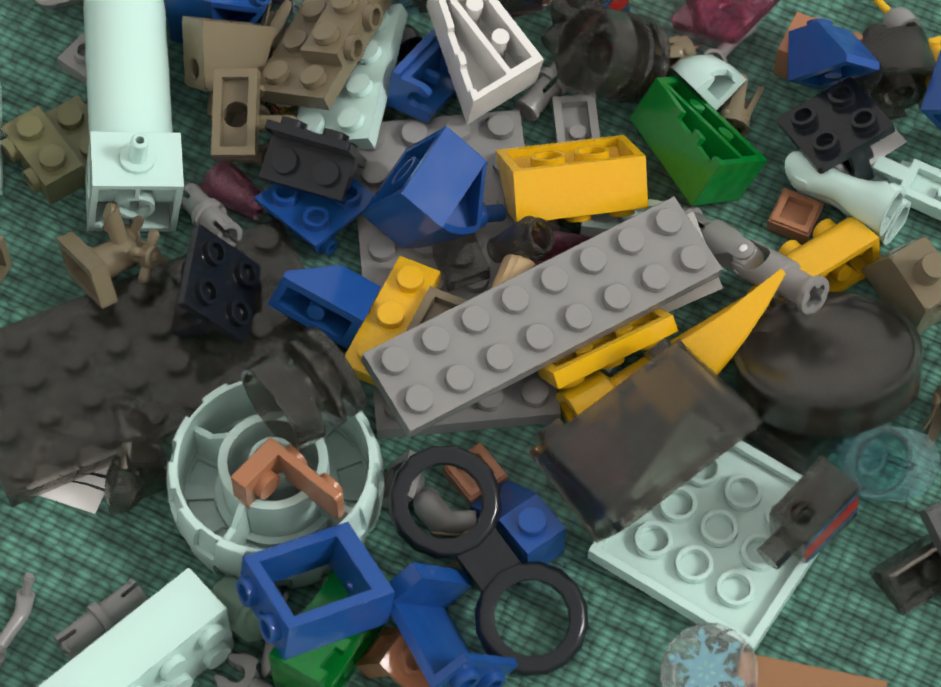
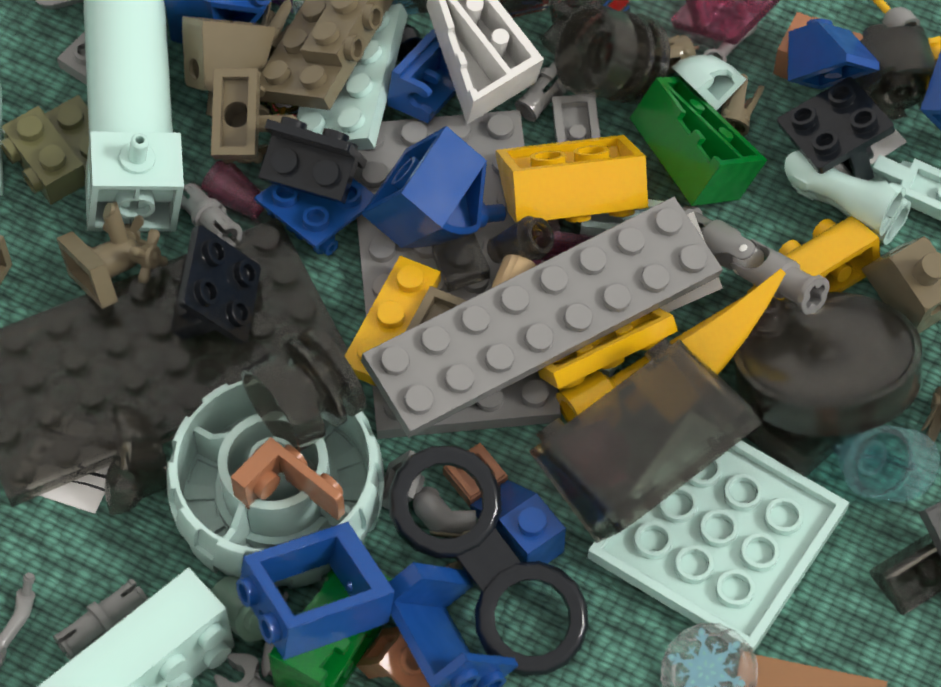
(327, 299): blue slope -> none
(795, 215): nougat tile -> none
(810, 514): clear smoke torso -> none

